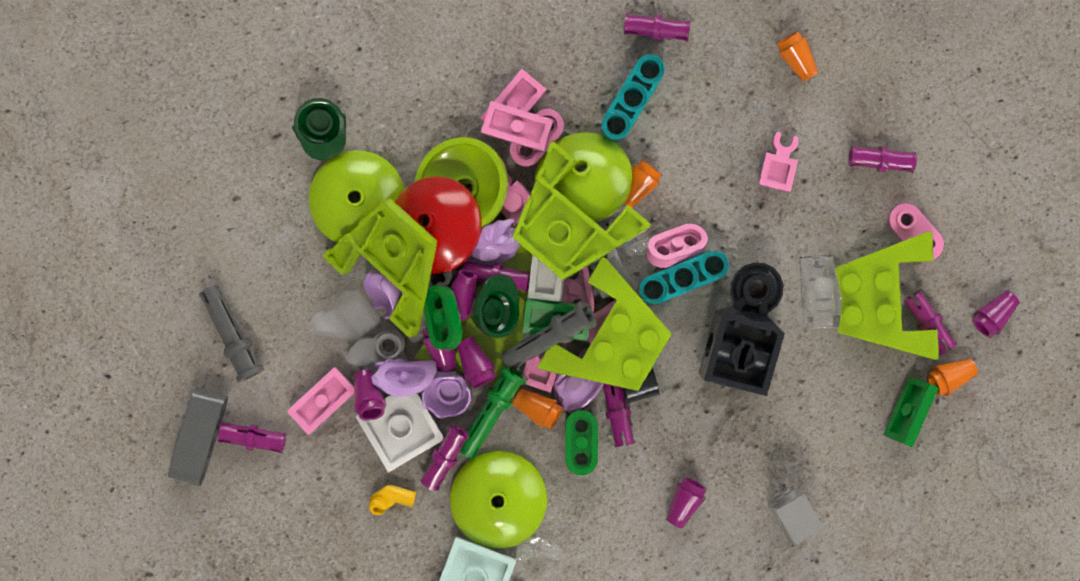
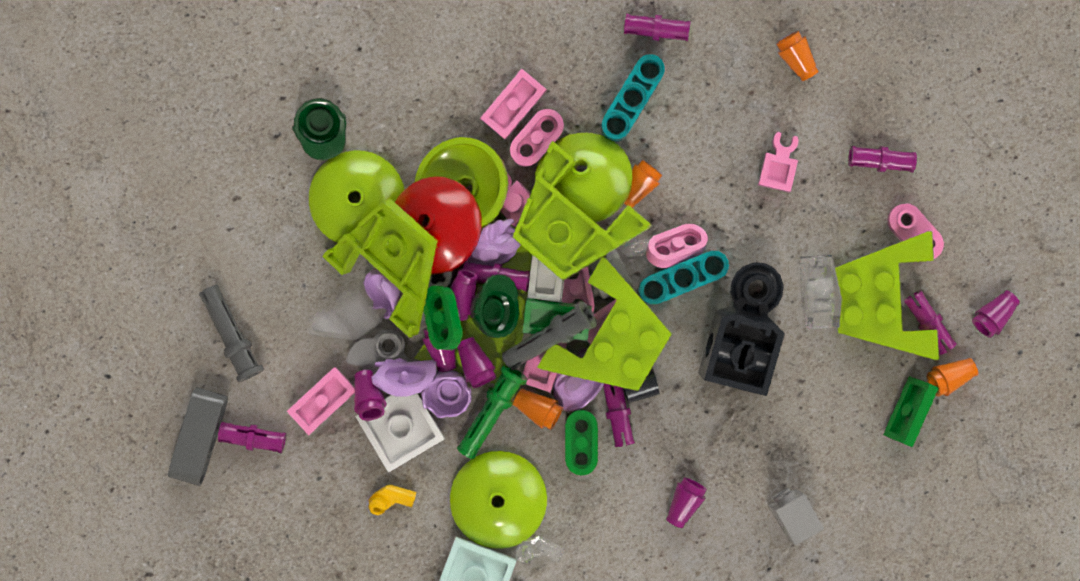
(444, 458): magenta pin -> none
(517, 126): bright pink plate -> none

